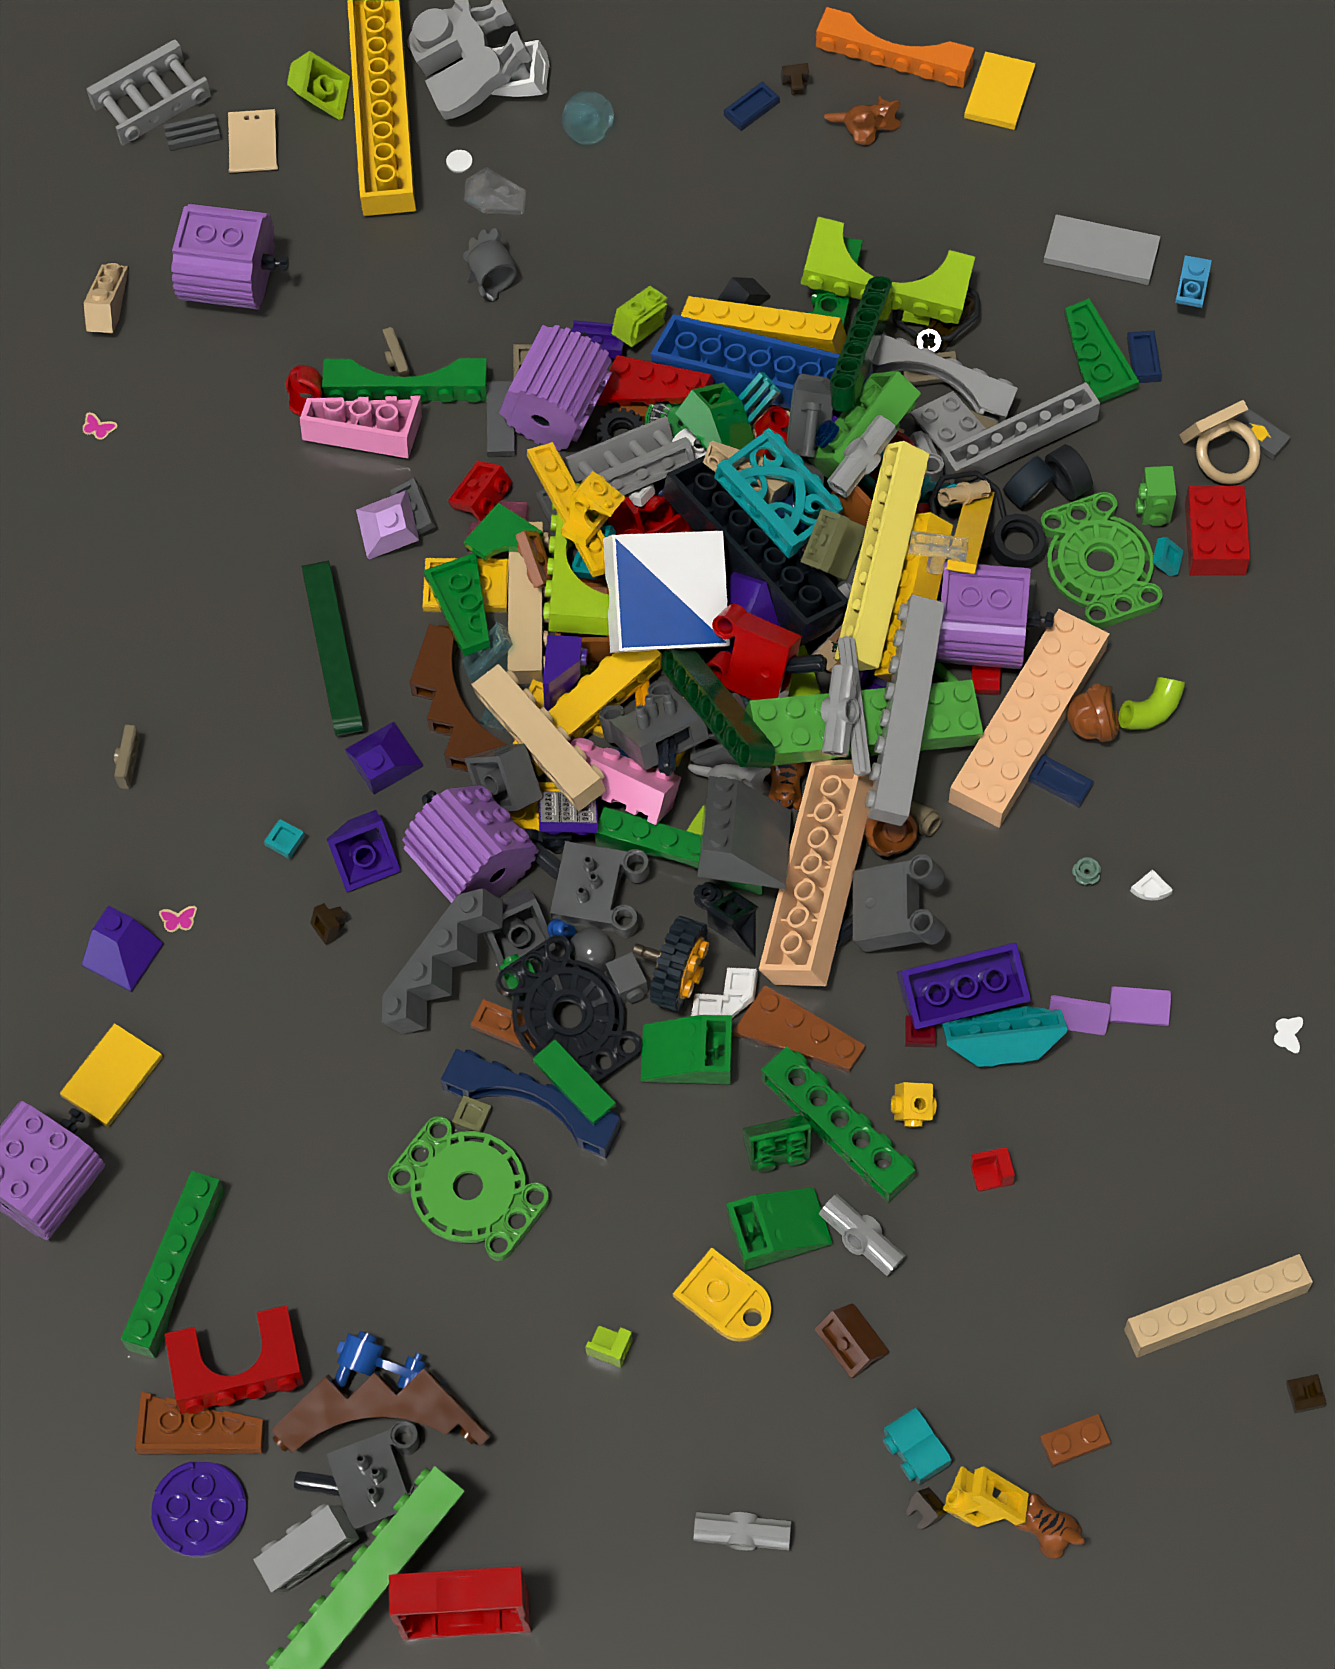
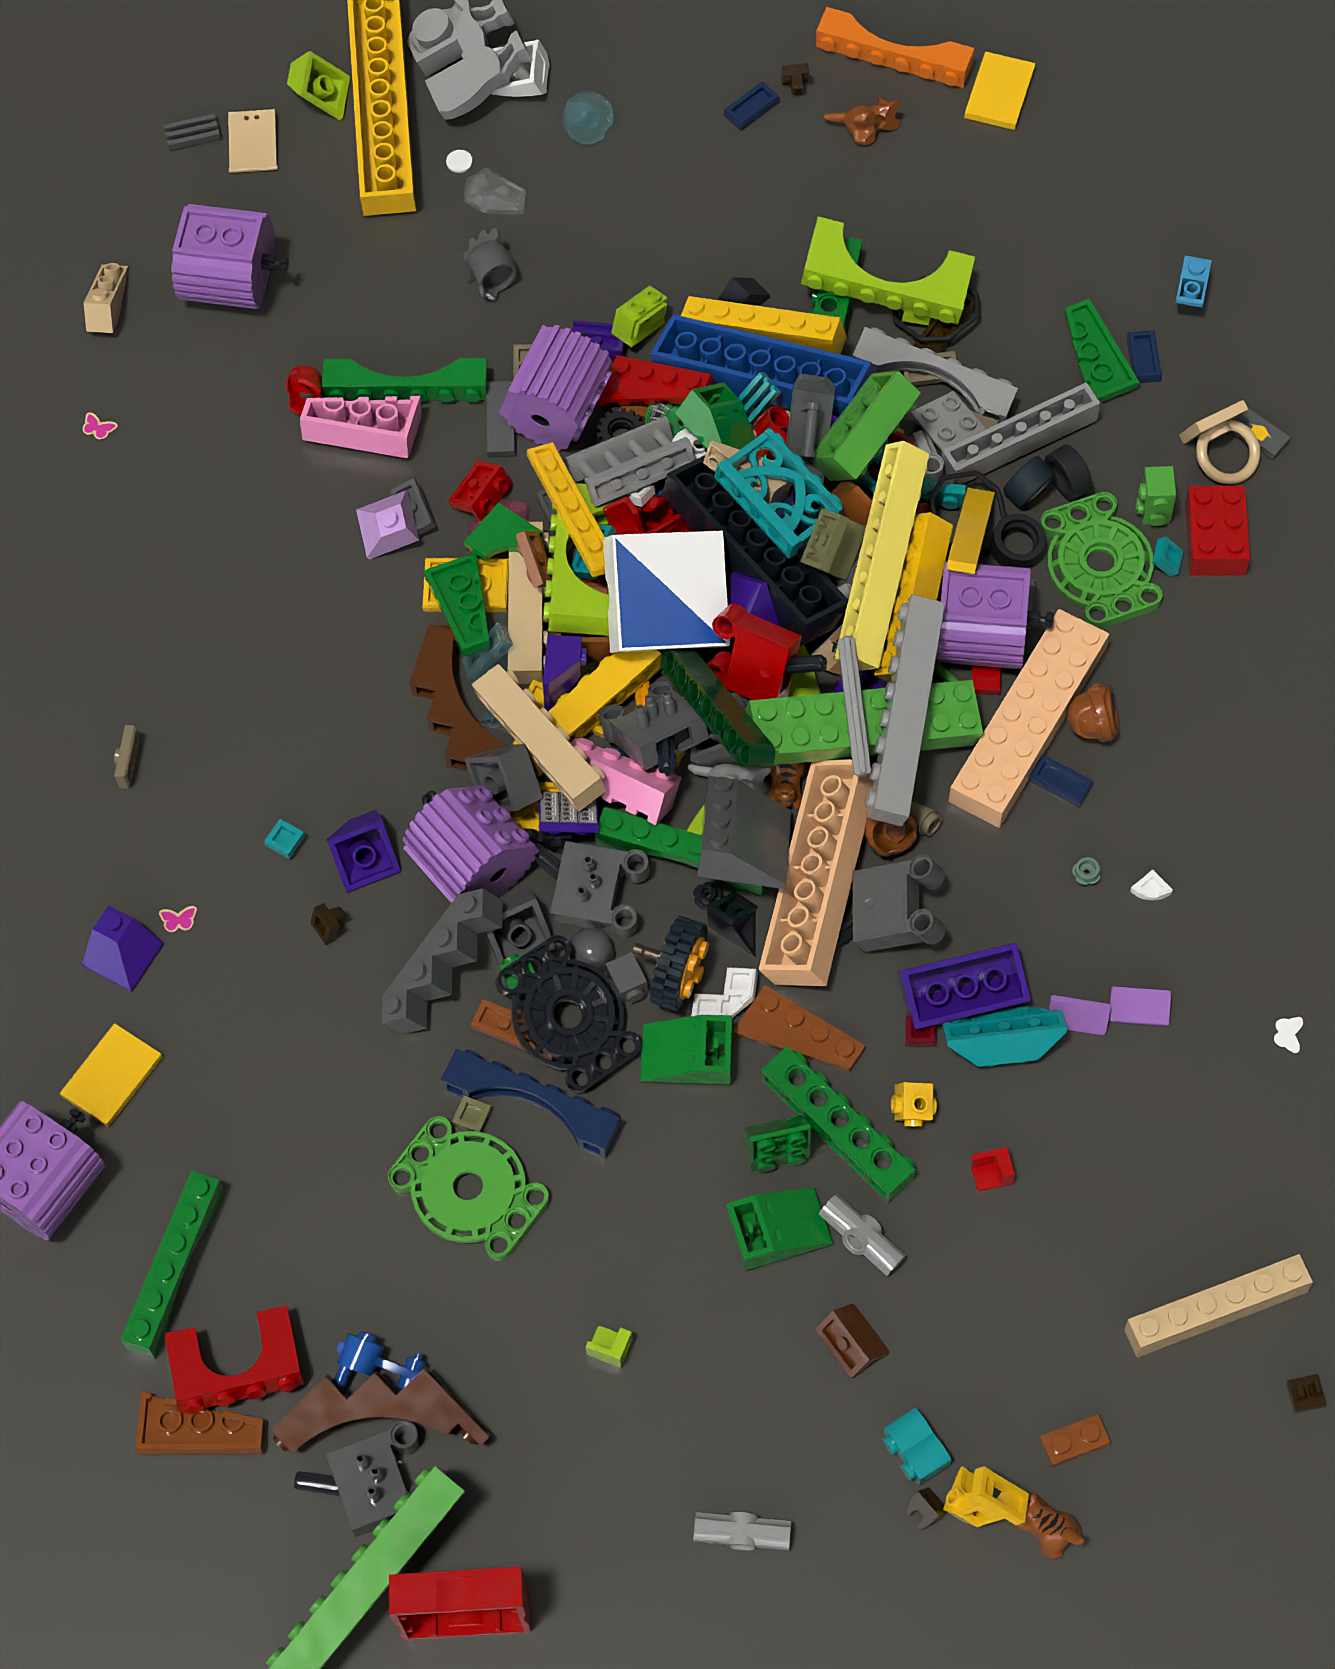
(136, 75): light grey fence -> none
(199, 1509): dark purple tile -> none
(305, 1548): light grey brick -> none
(332, 648): dark green beam -> none
(383, 758): dark purple slope -> none
(394, 354): dark tan plate -> none
(559, 927): blue arm -> none
(574, 1082): green tile -> none
(593, 496): yellow tile -> none
(723, 1296): yellow tile -> none
(826, 433): clear blue tile -> none
(840, 710): light grey piece -> none
(861, 344): dark green beam -> none
(862, 456): light grey piece -> none
(937, 340): bush -> none
(938, 549): clear tile -> none
(964, 493): tan pin -> none
(1102, 249): light grey tile -> none
(1153, 710): lime cylinder -> none

